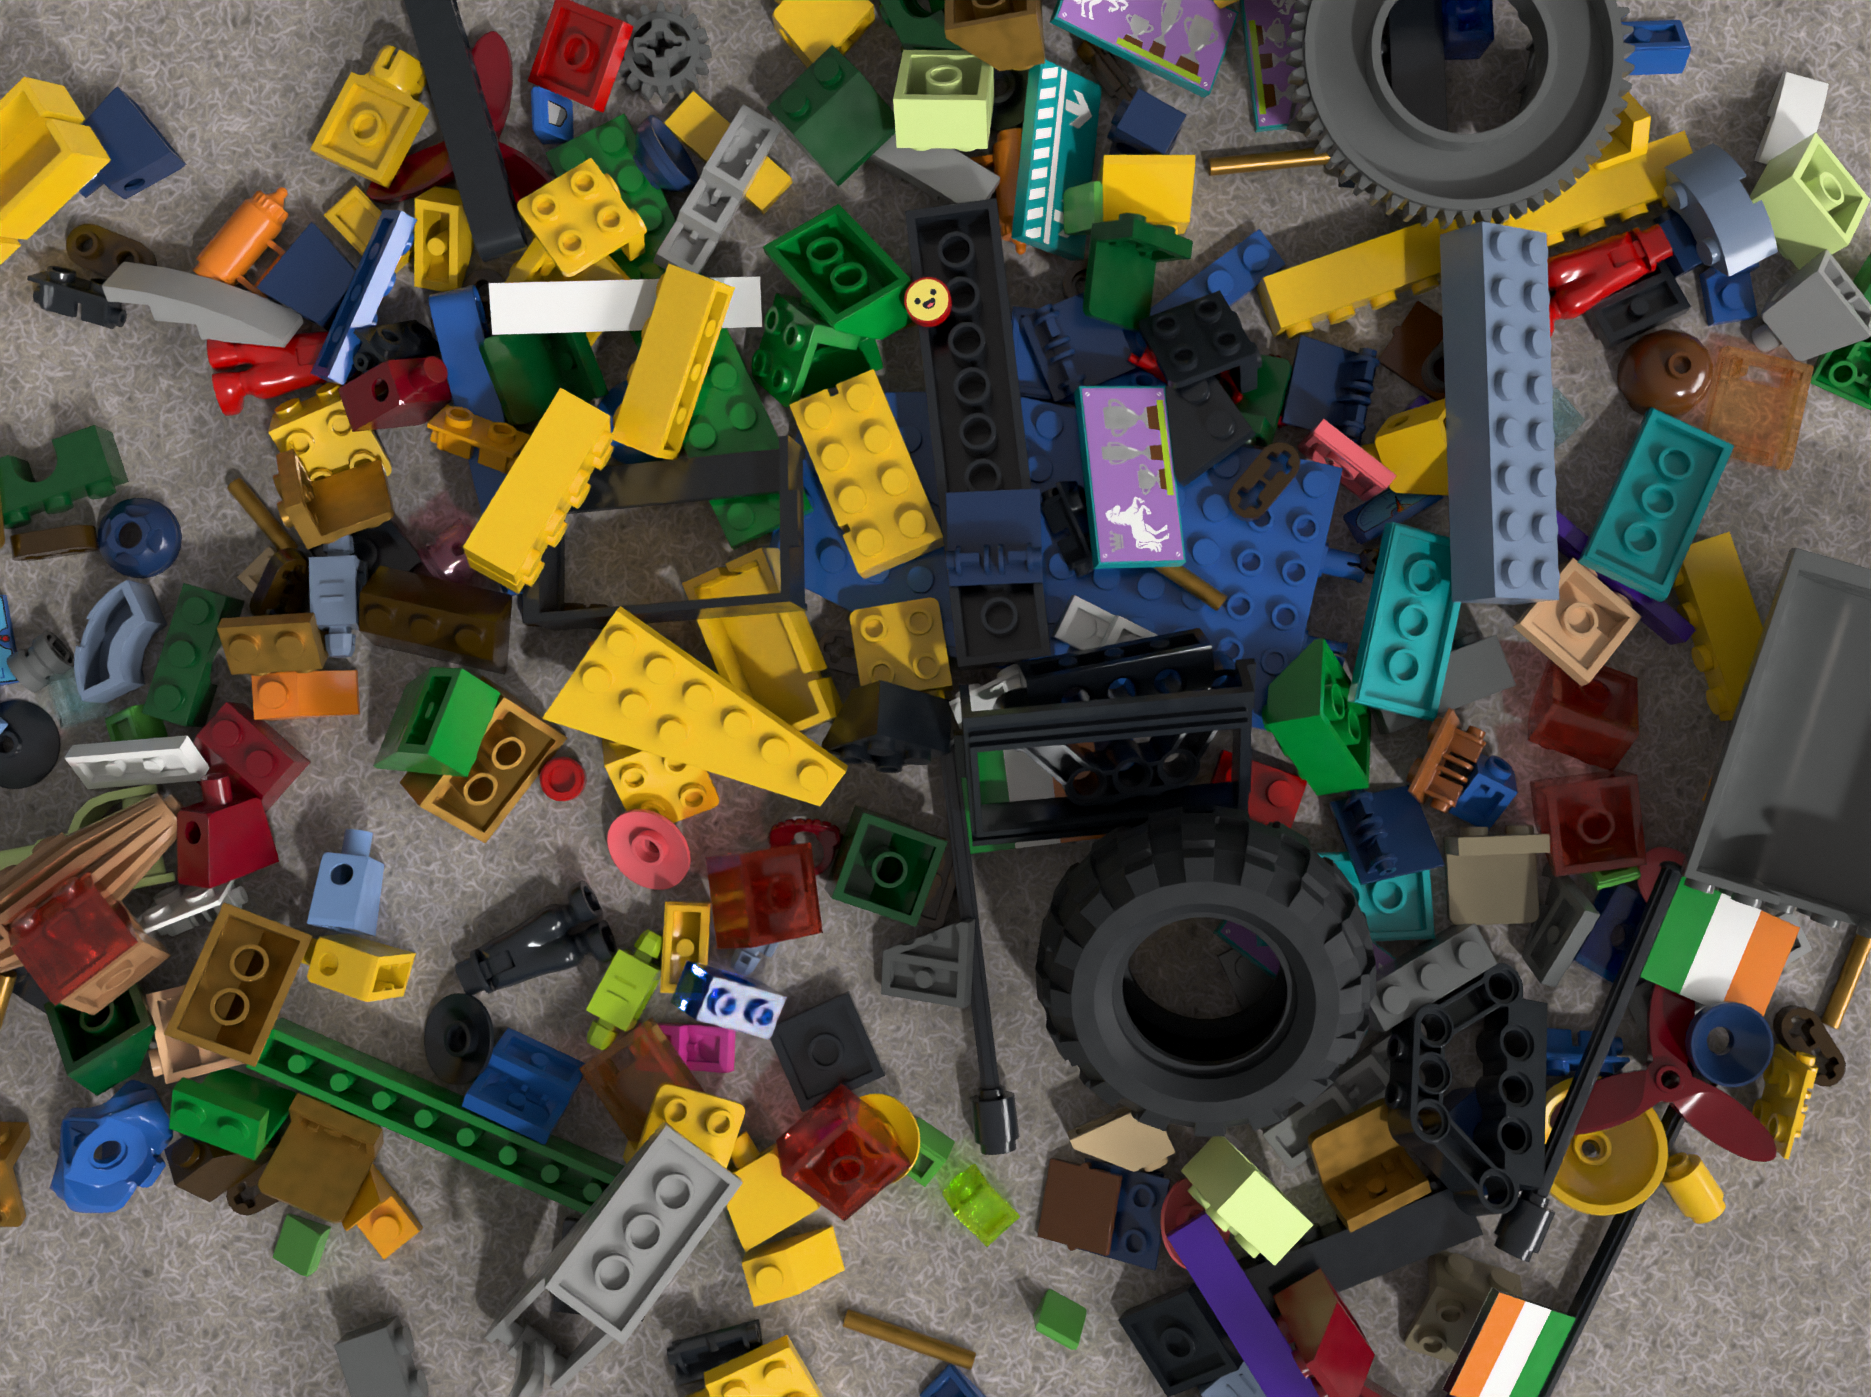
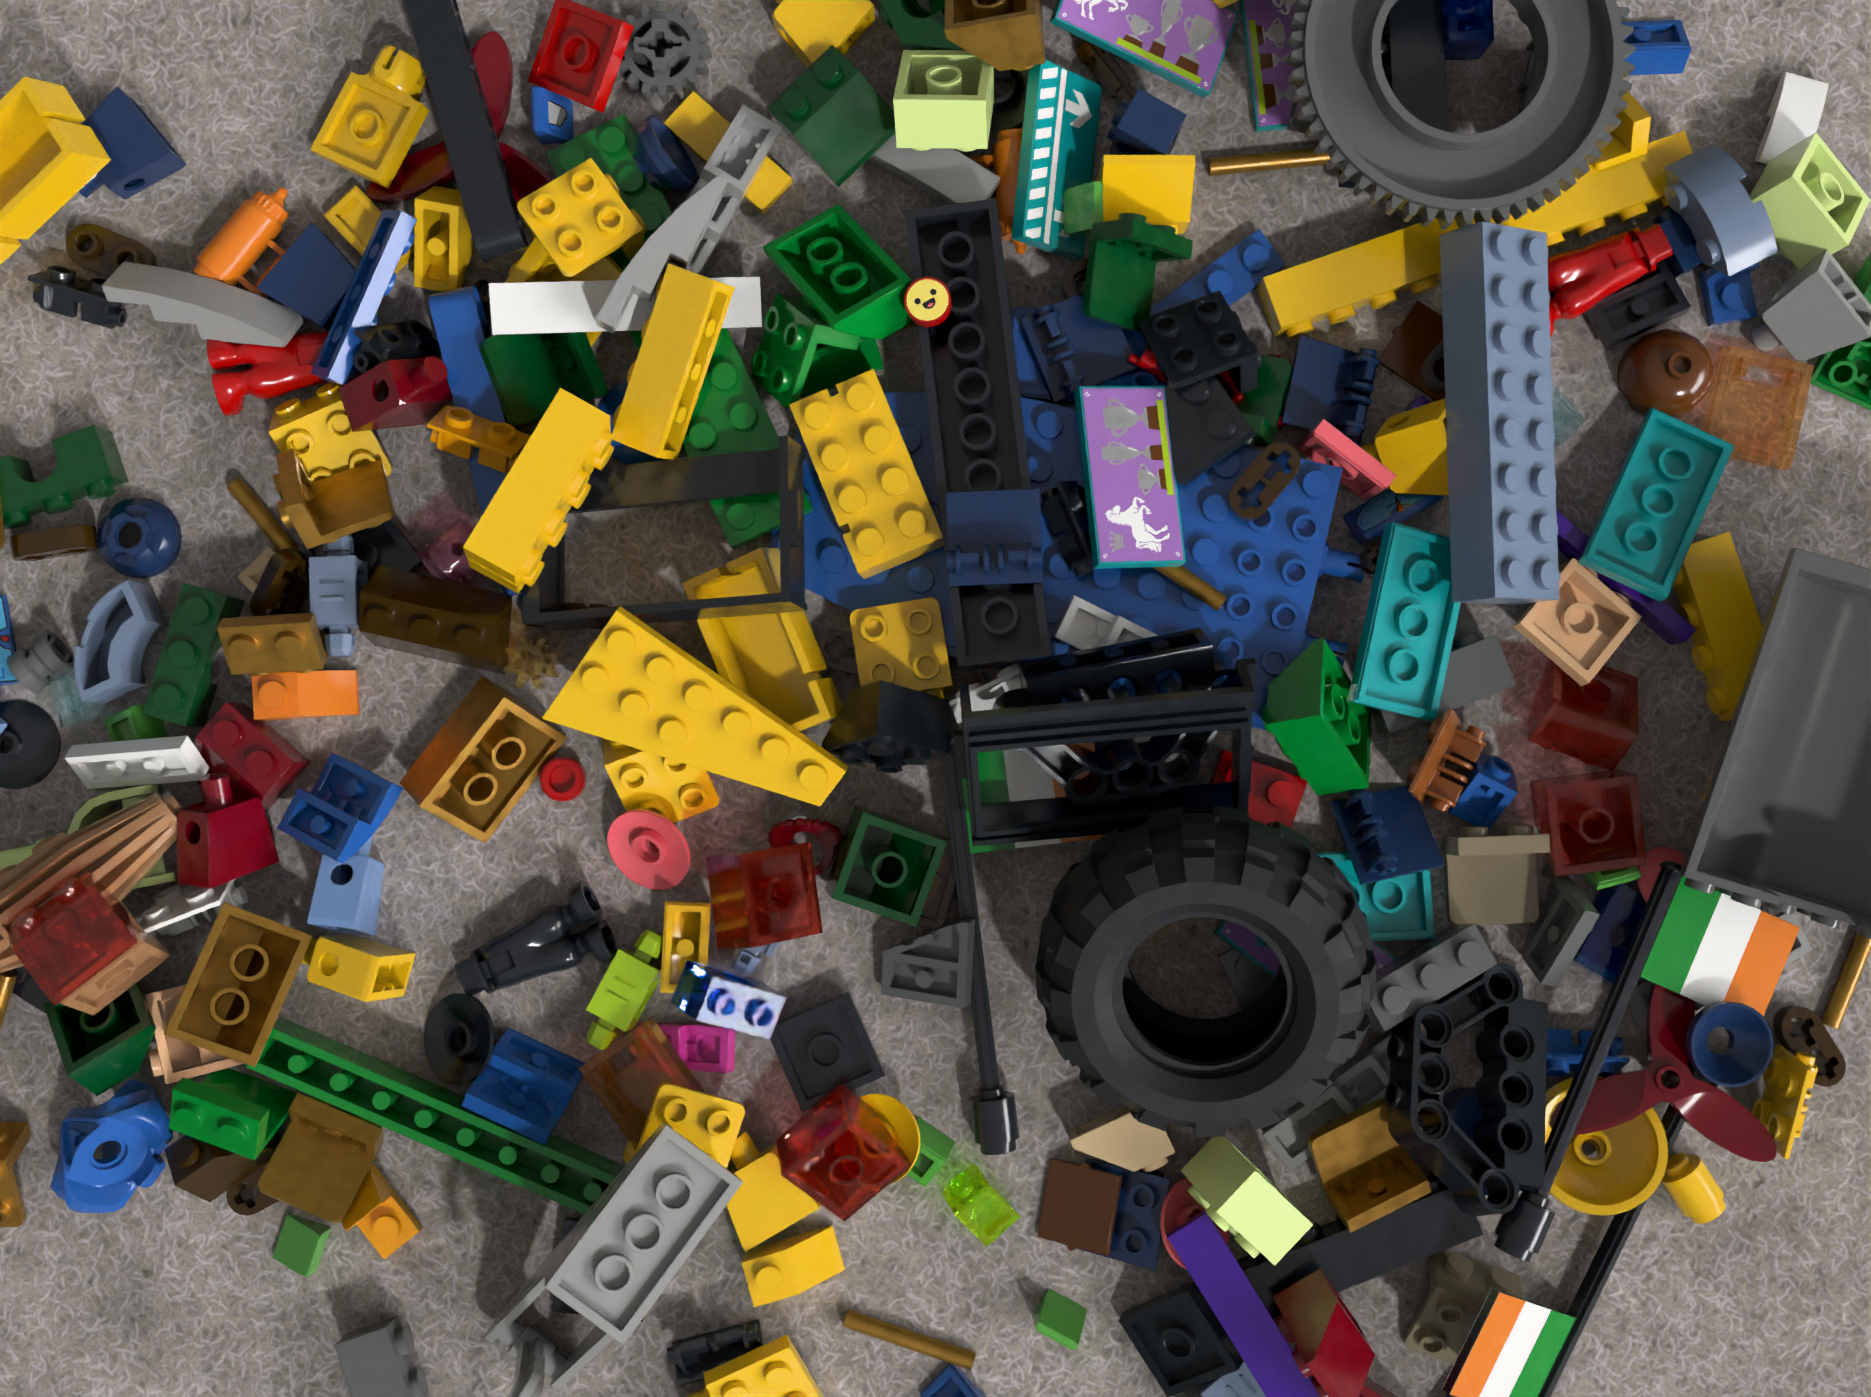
(340, 809): none -> blue slope
(438, 723): green slope -> none
(521, 656): none -> clear yellow gear
(673, 241): none -> light grey slope

